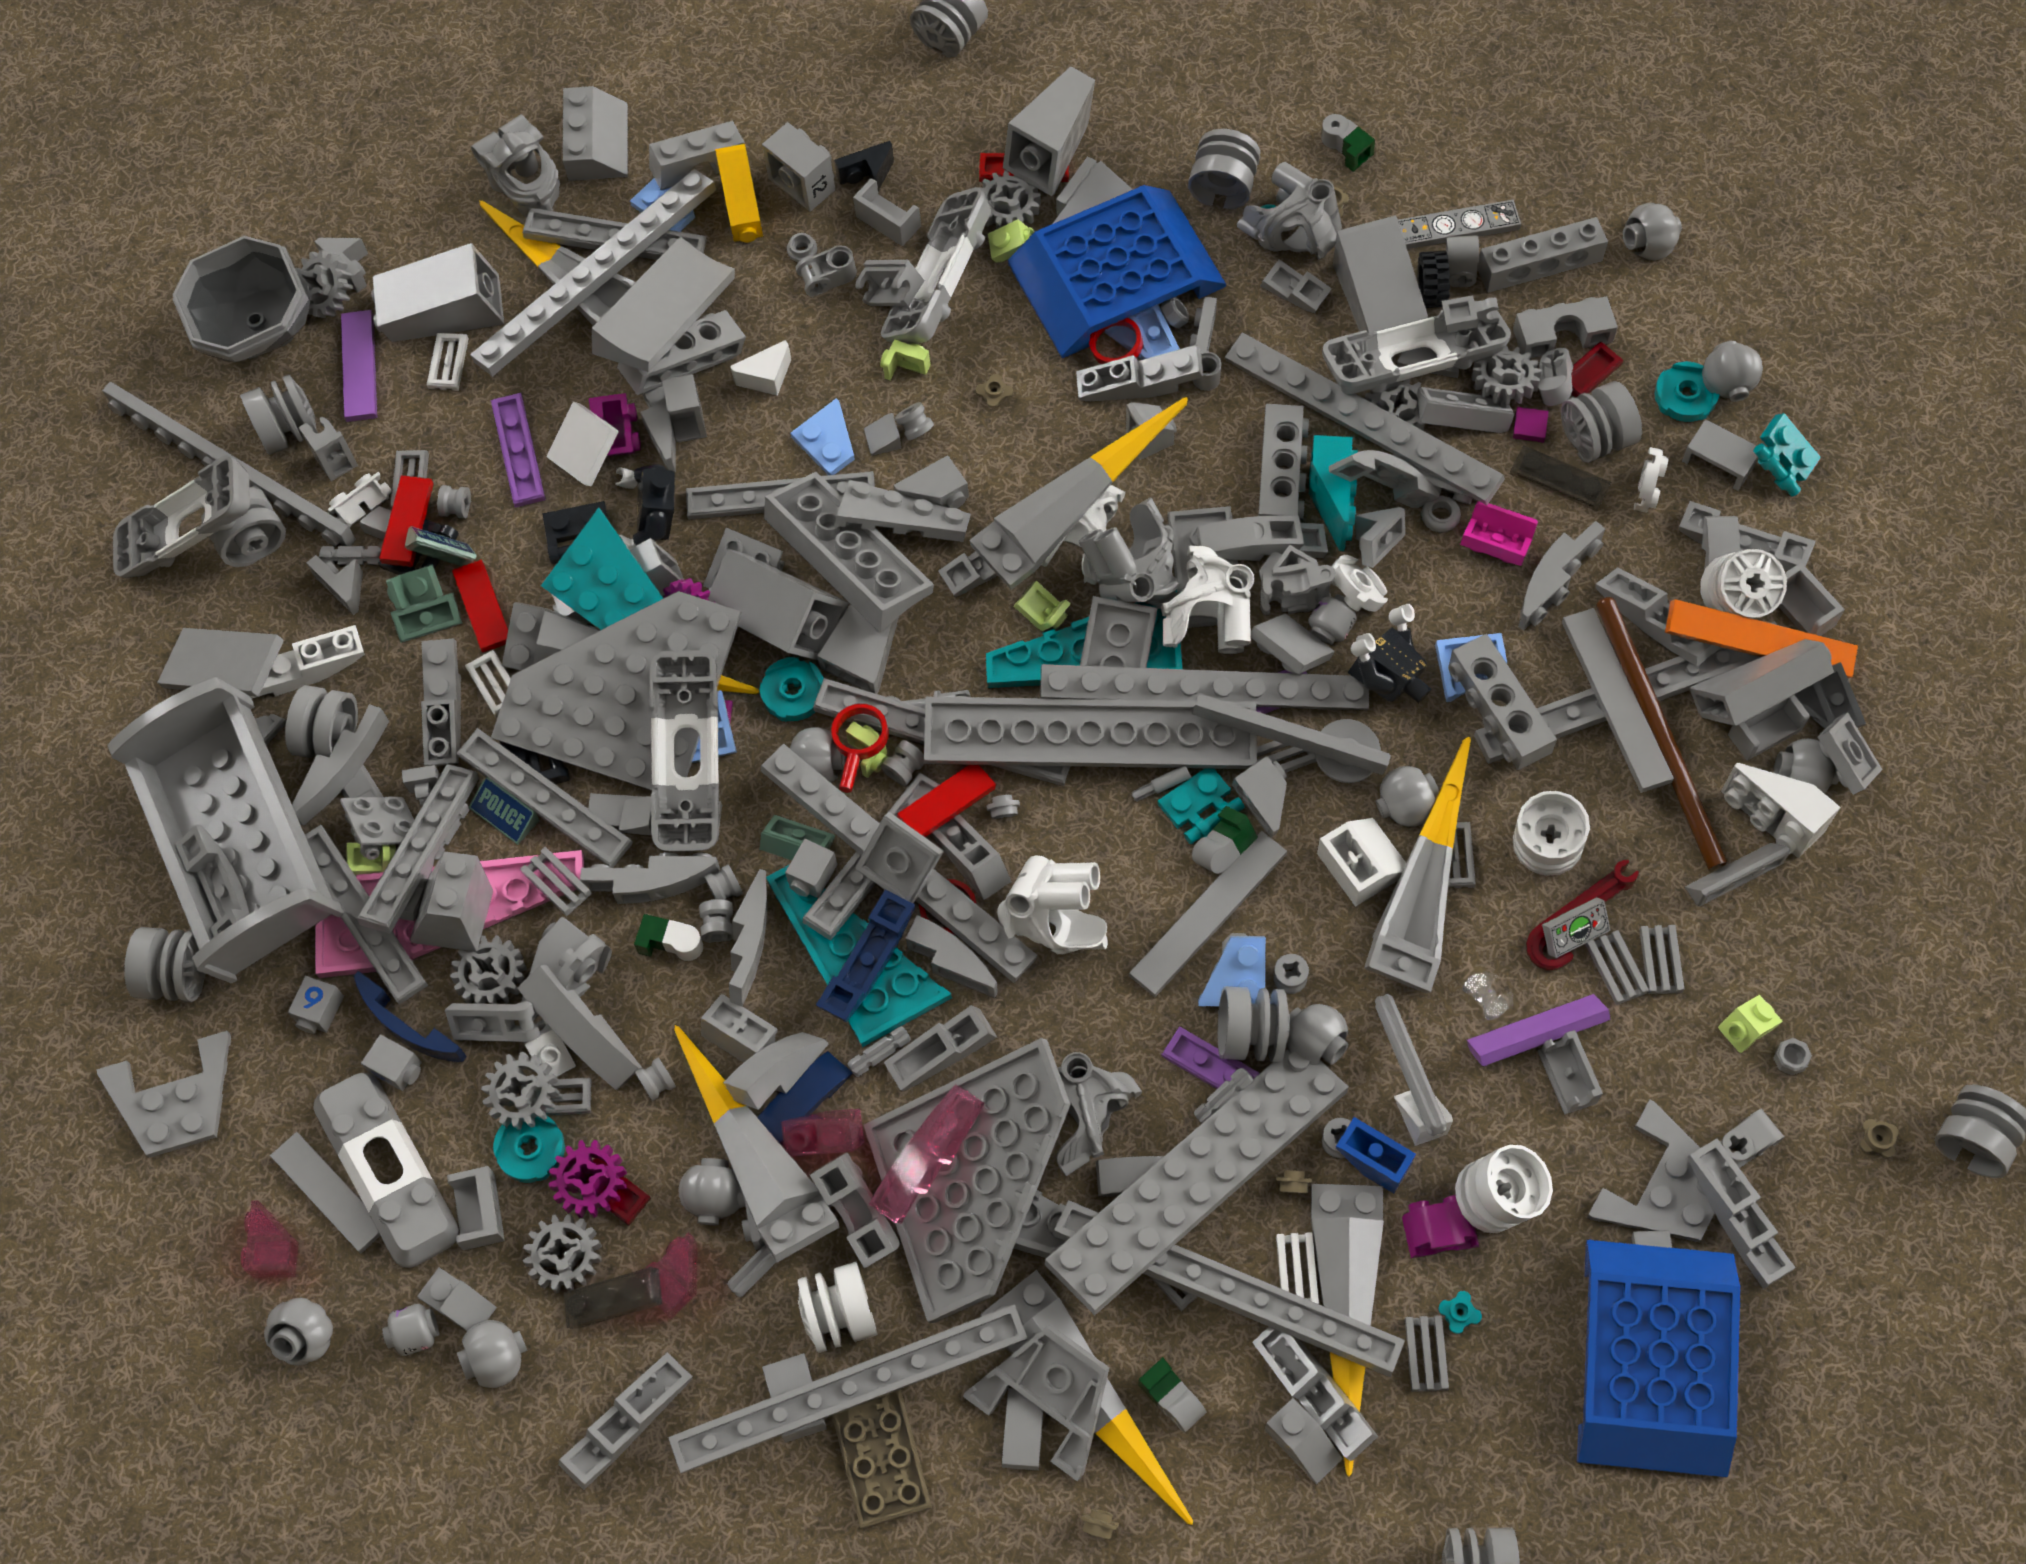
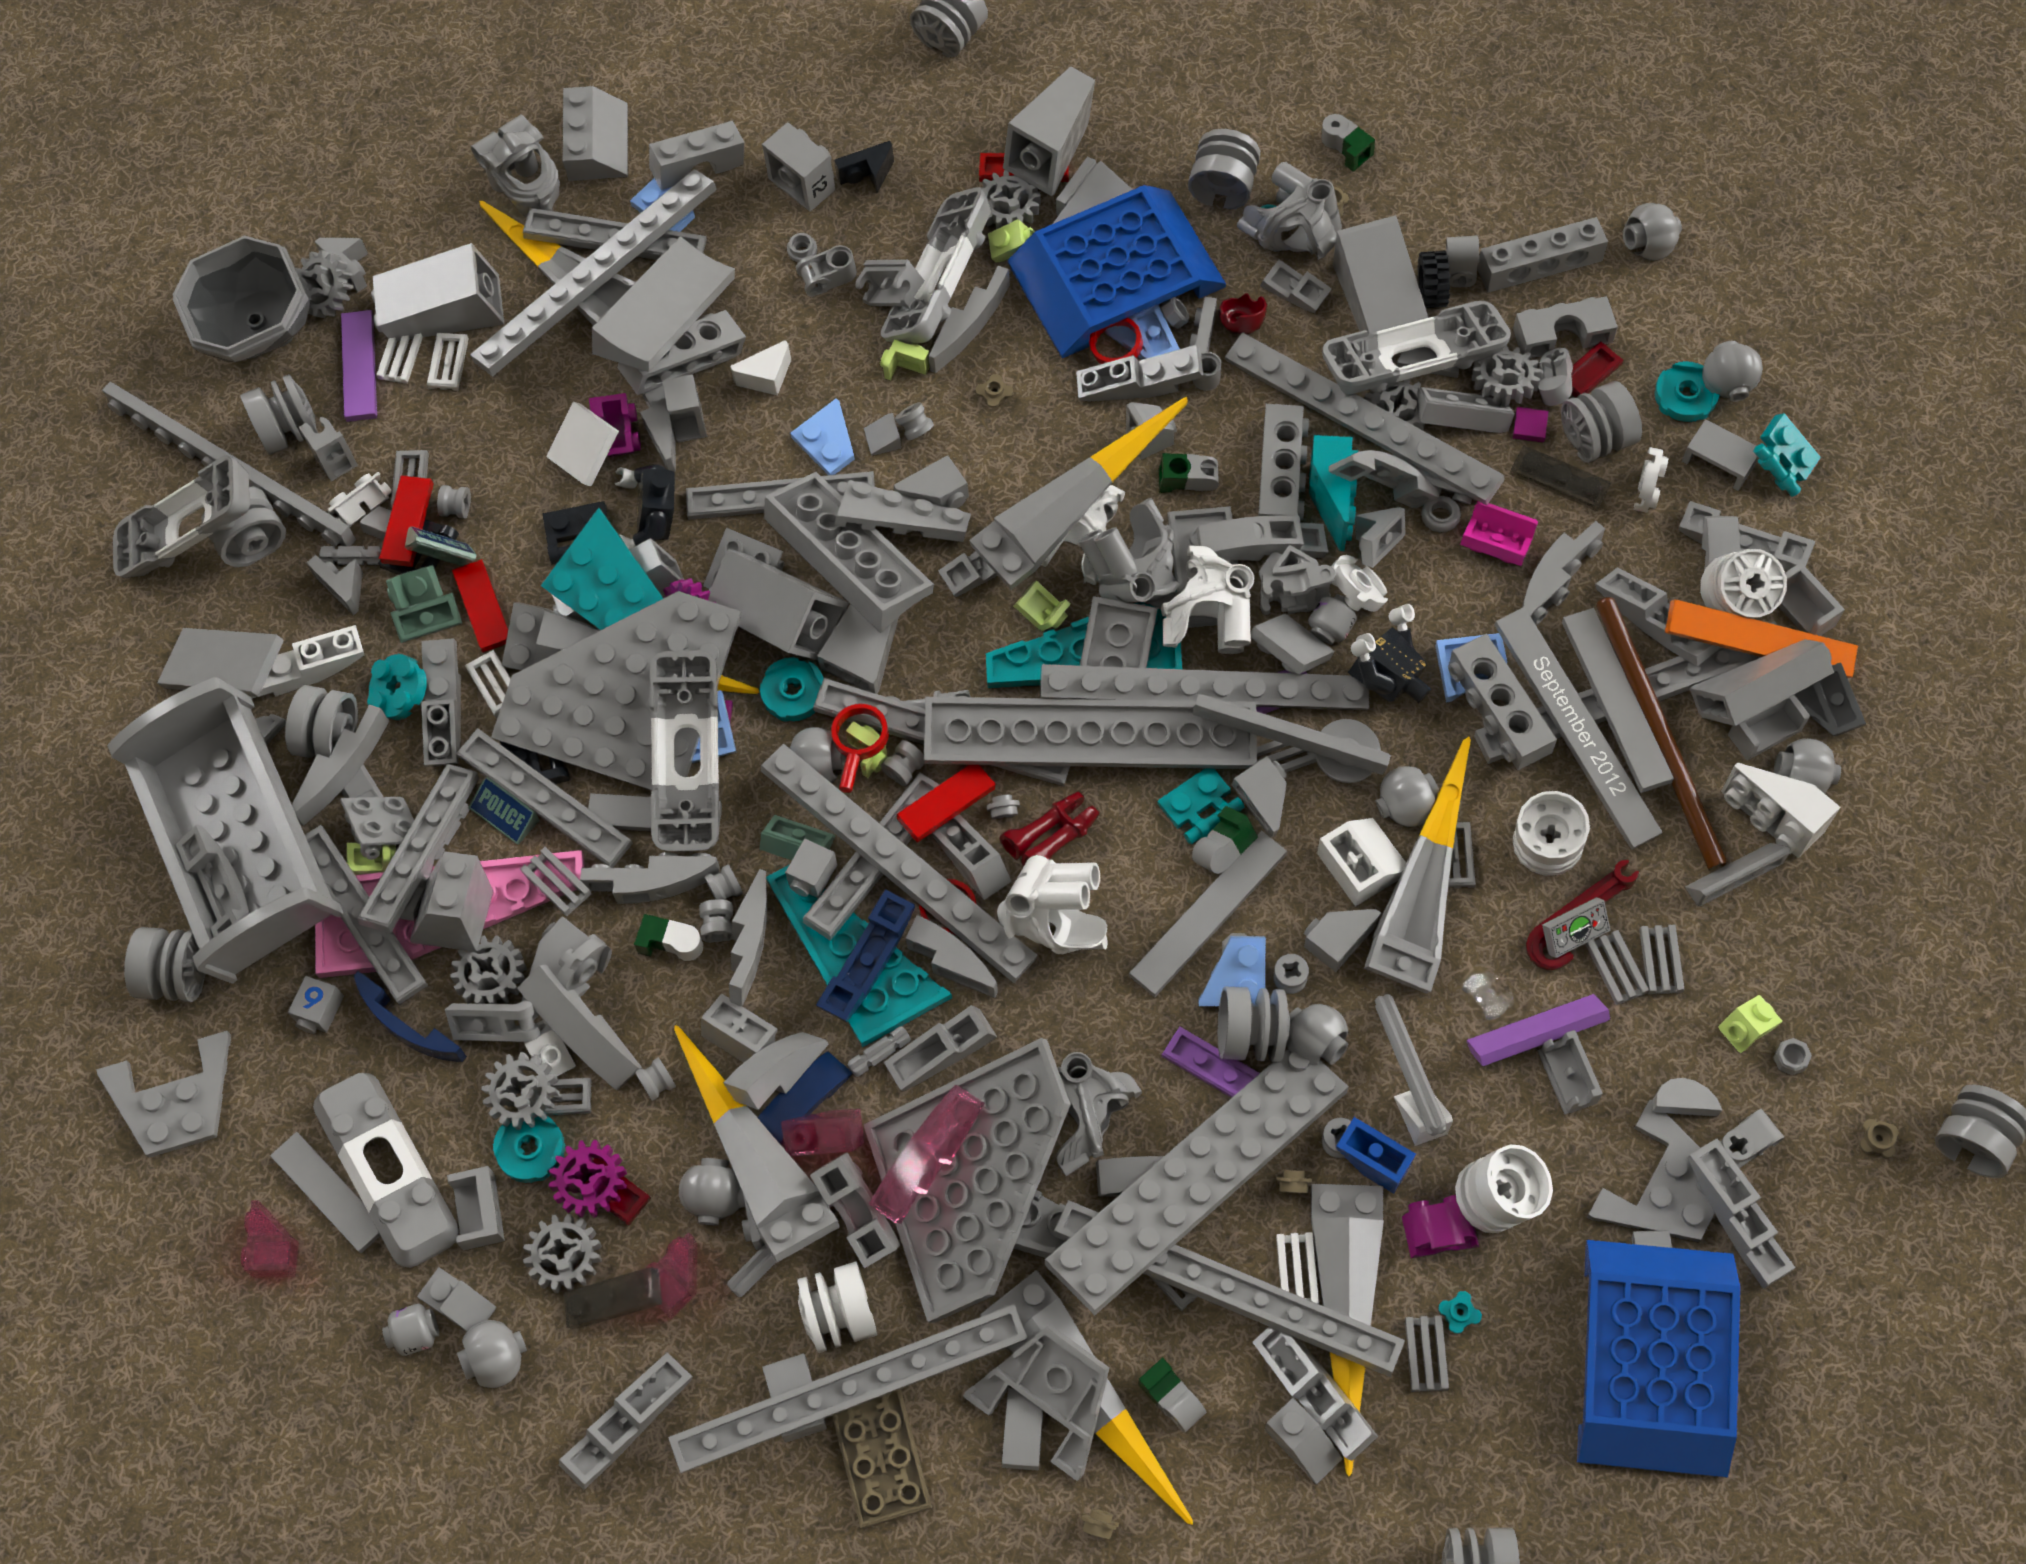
(298, 1331): light grey plant -> none
(384, 679): none -> teal plate
(392, 1063): light grey brick -> none
(404, 378): none -> white tile
(420, 781): light grey tile -> none
(518, 450): medium lavender tile -> none
(636, 816): light grey slope -> none
(739, 193): yellow slope -> none
(884, 215): light grey panel -> none
(899, 858): light grey plate -> none
(966, 324): none -> light grey slope
(1018, 841): none -> dark red piece
(1162, 783): light grey pin -> none
(1187, 472): none -> leg
(1223, 1094): light grey axle -> none
(1250, 314): none -> dark red hair
(1339, 935): none -> light grey slope
(1464, 313): light grey plate -> none
(1468, 221): light grey tile -> none
(1578, 728): none -> light grey tile
(1685, 1097): none -> light grey tile
(1849, 753): light grey plate -> none

